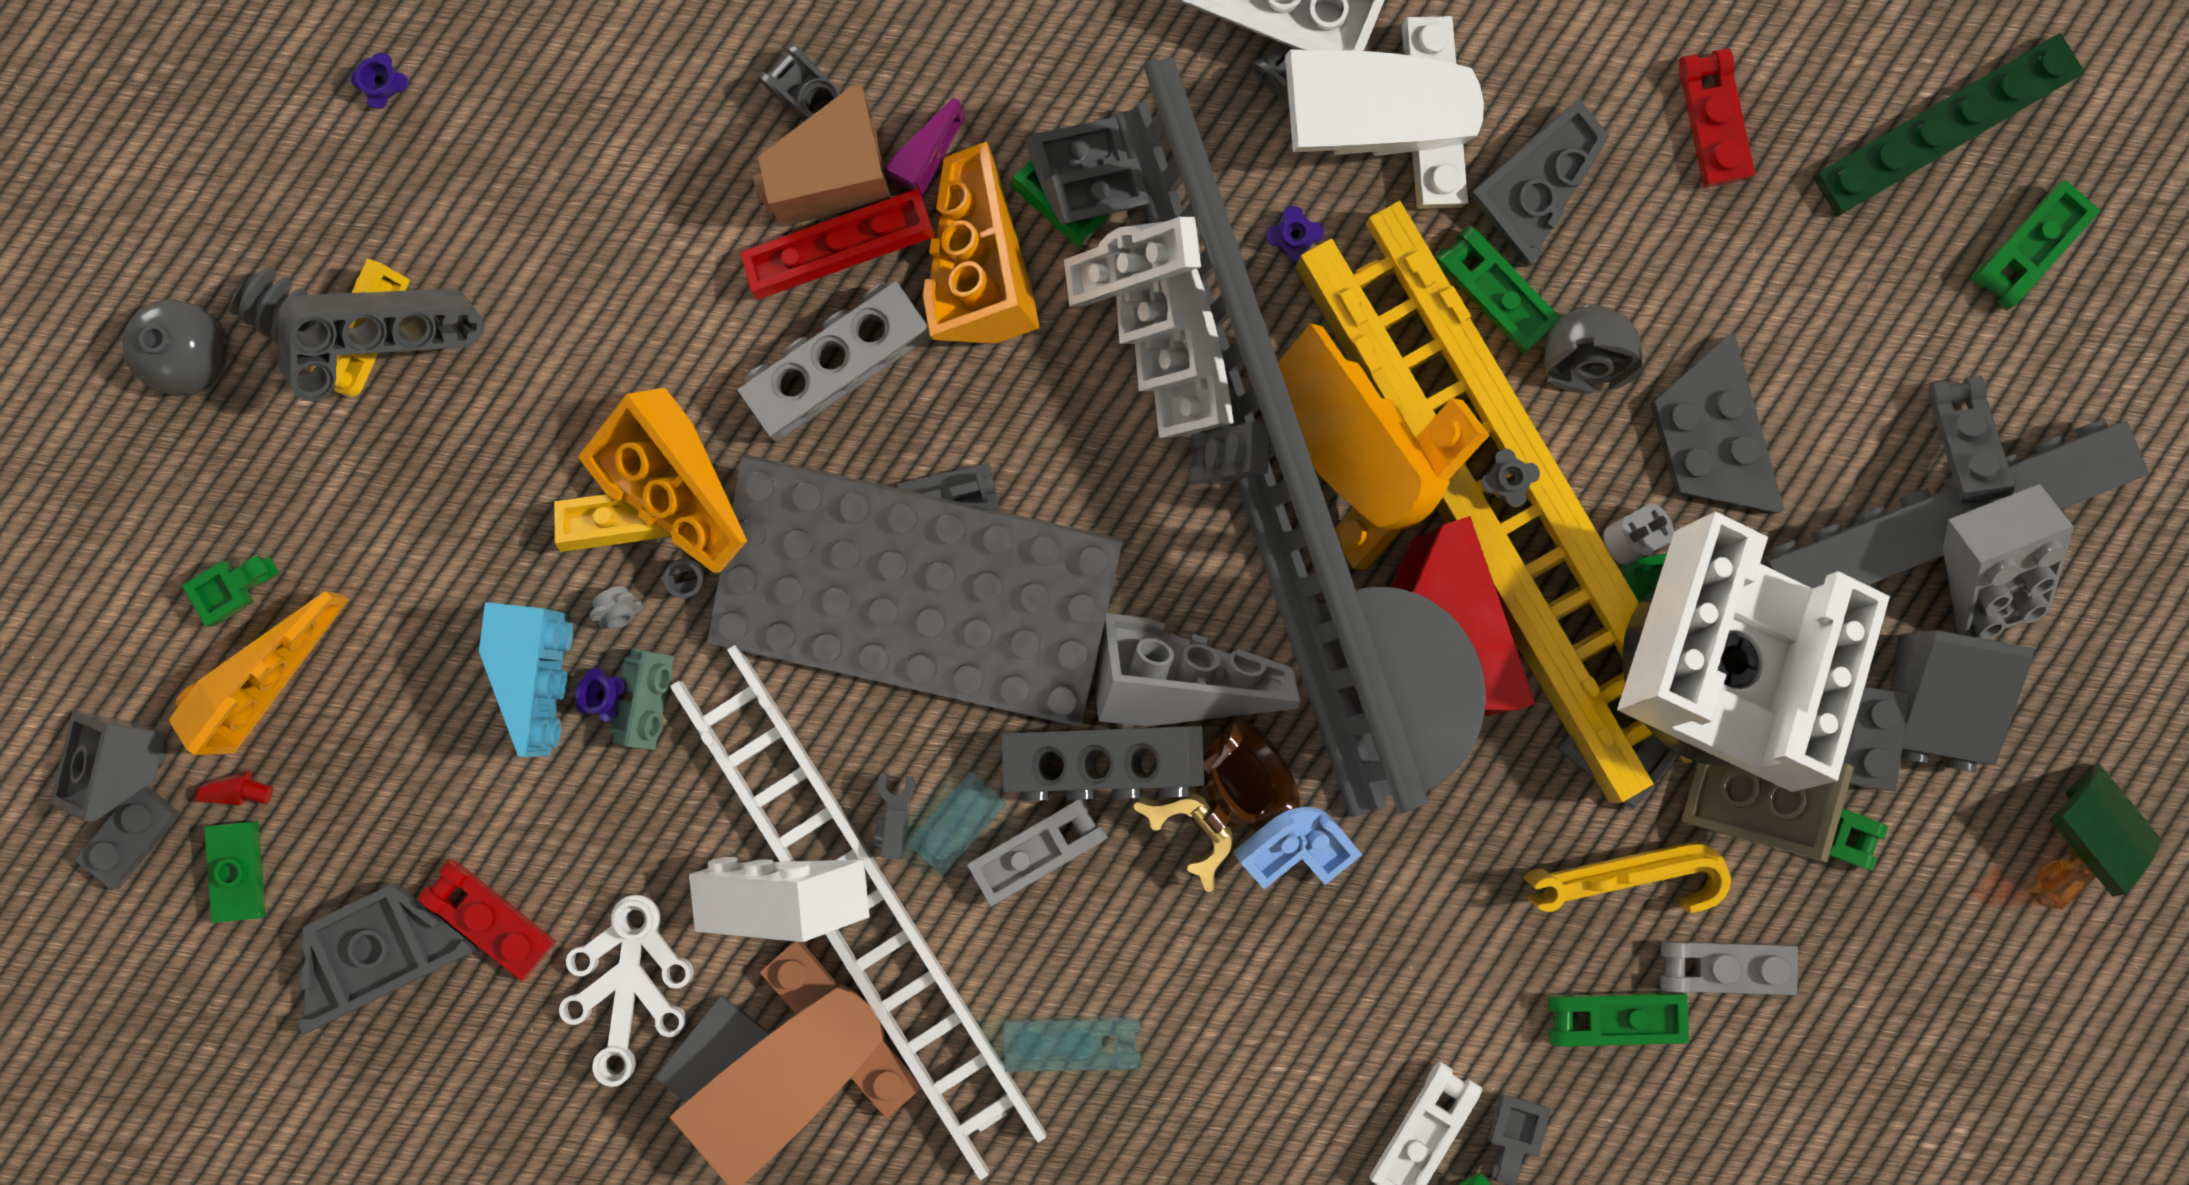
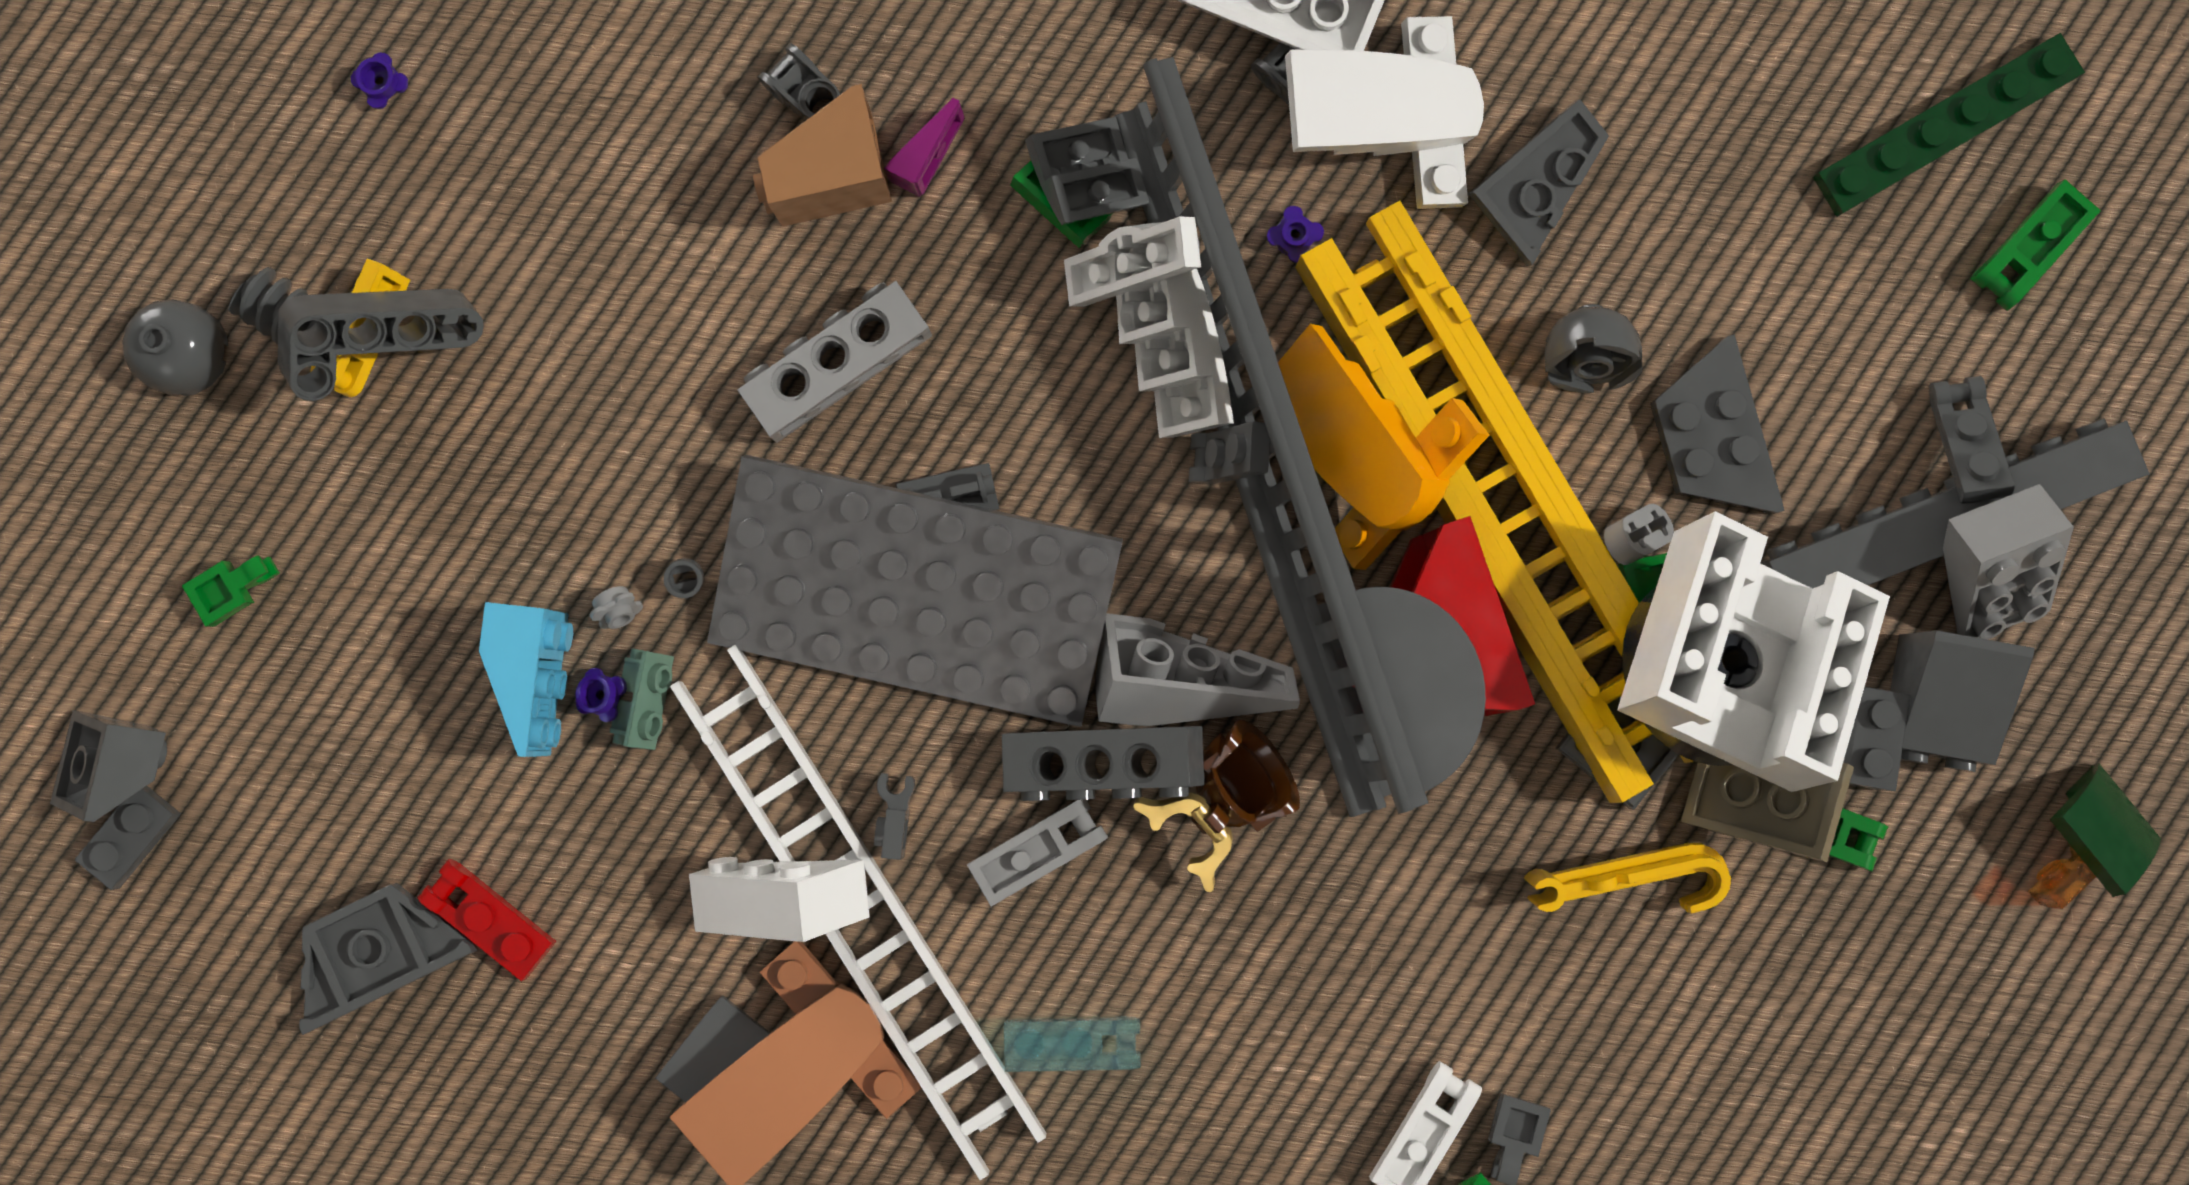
(233, 697): light orange wedge -> none
(234, 790): red bar -> none
(235, 872): green plate -> none
(598, 523): yellow plate -> none
(627, 981): white plant -> none
(660, 468): light orange wedge -> none
(837, 244): red plate -> none
(957, 823): clear light blue plate -> none
(977, 268): light orange wedge -> none
(1294, 836): light blue plate -> none
(1496, 481): dark grey plate -> none
(1497, 289): green plate -> none
(1620, 1019): green plate -> none
(1716, 119): red plate -> none
(1730, 967): light grey plate -> none

